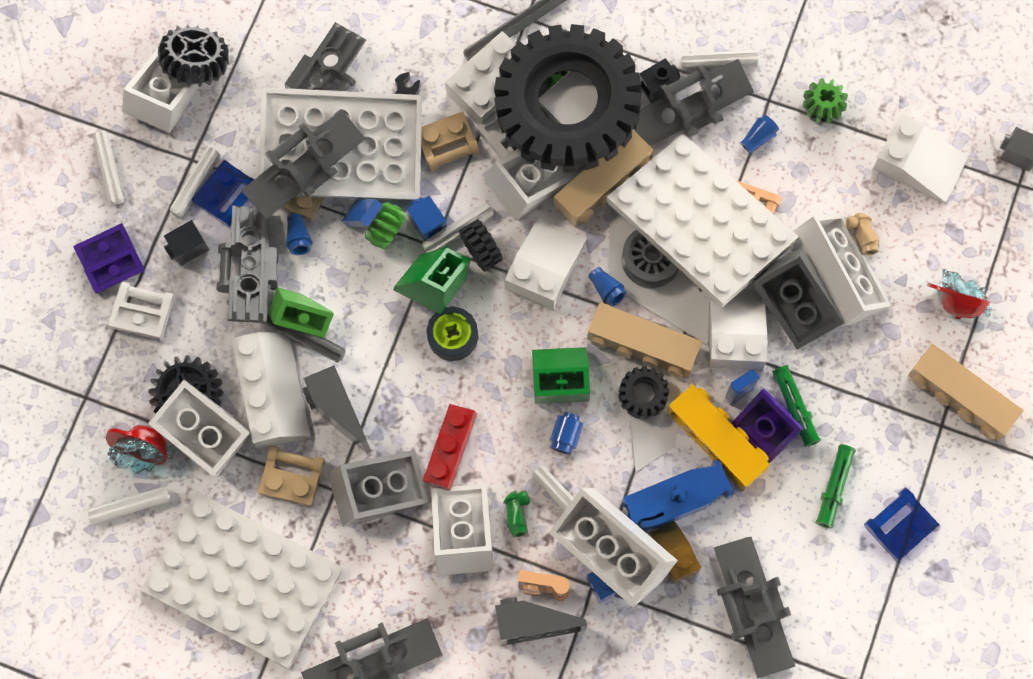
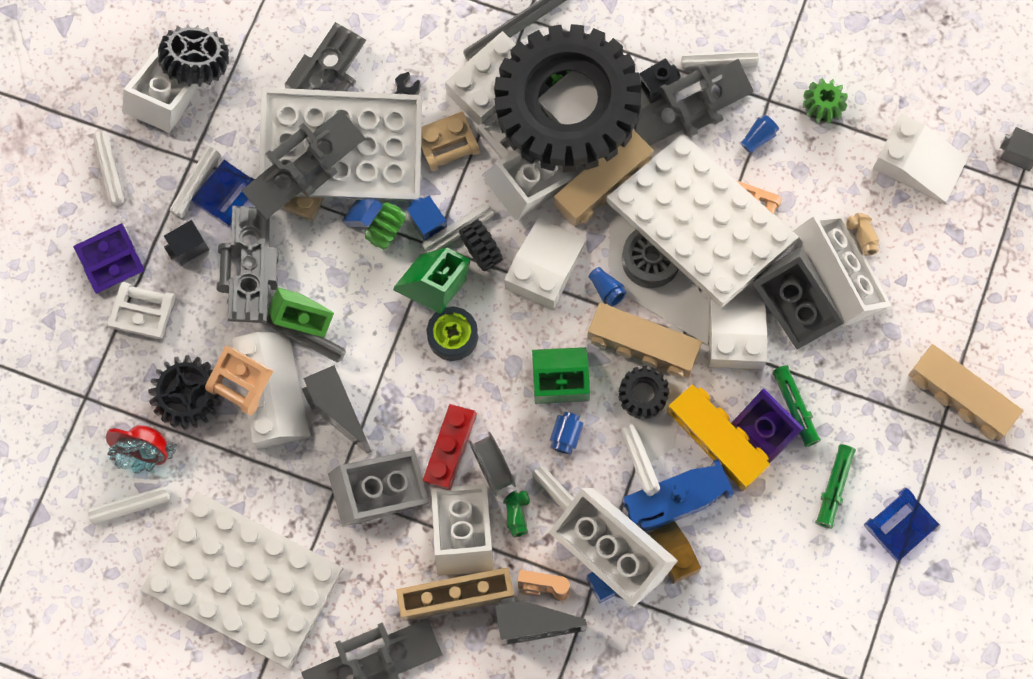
(200, 428): white slope -> none
(242, 371): none -> light nougat plate
(289, 485): tan plate -> none
(298, 237): blue cone -> none
(454, 594): none -> tan brick
(492, 463): none -> dark grey wheel
(640, 460): none -> white axle
(742, 386): blue tile -> none
(761, 603): dark grey piece -> none
(962, 297): hair -> none

